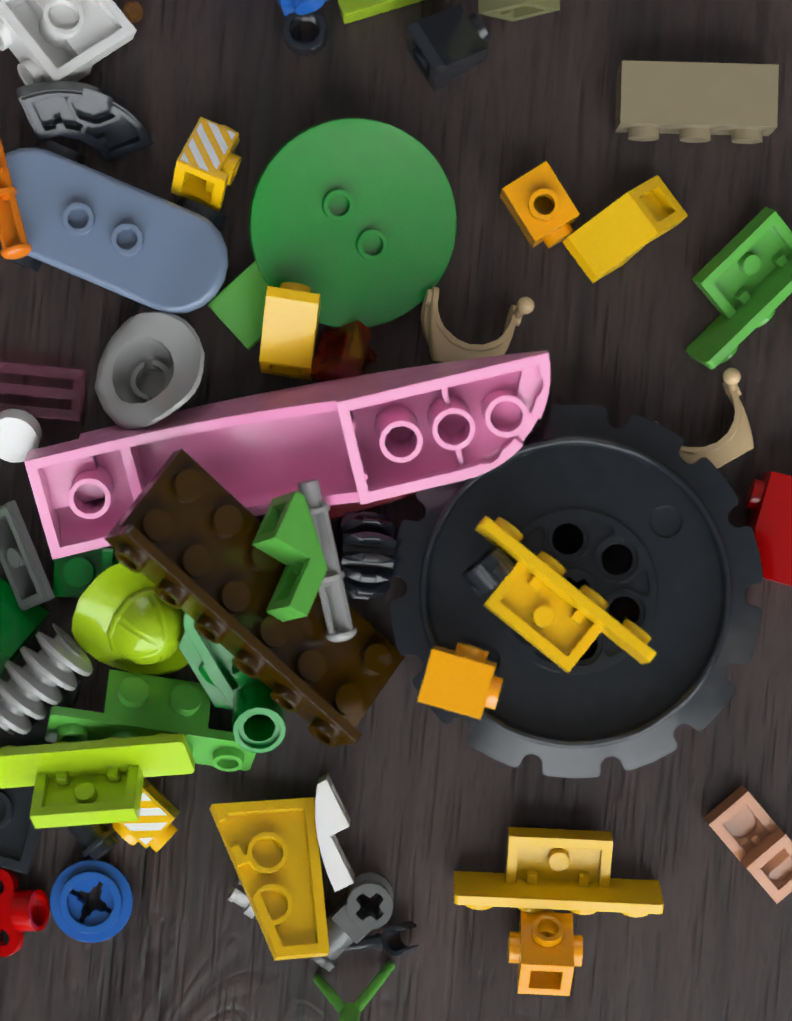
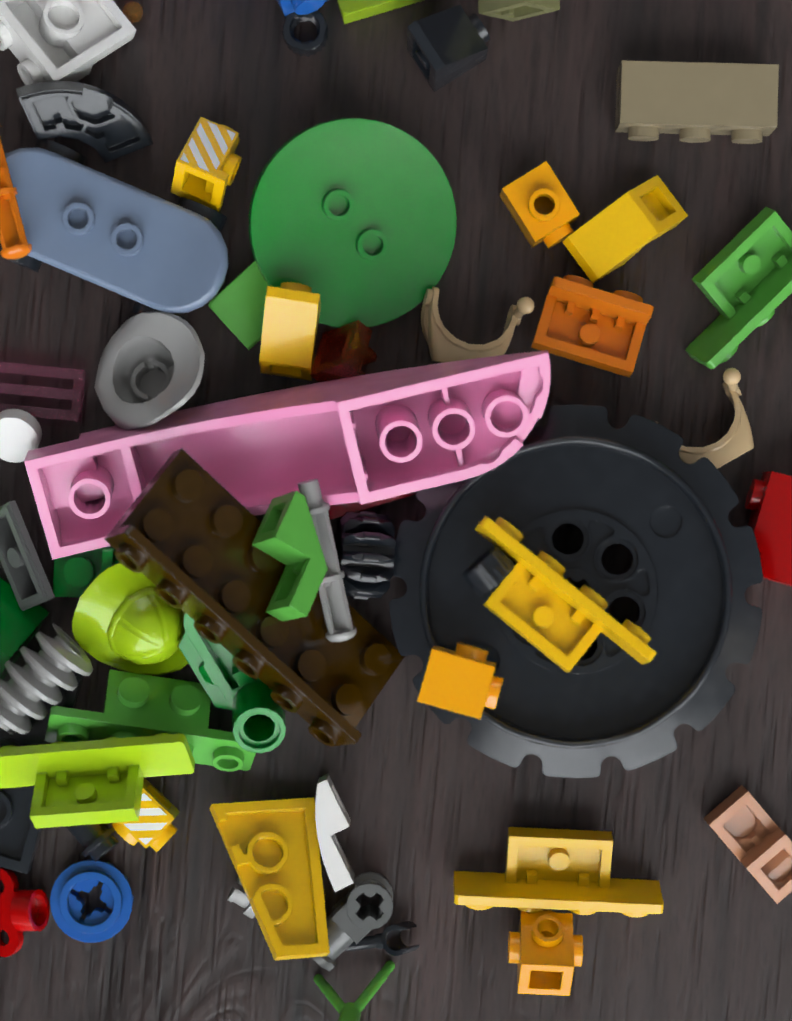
(592, 325): none -> orange bracket

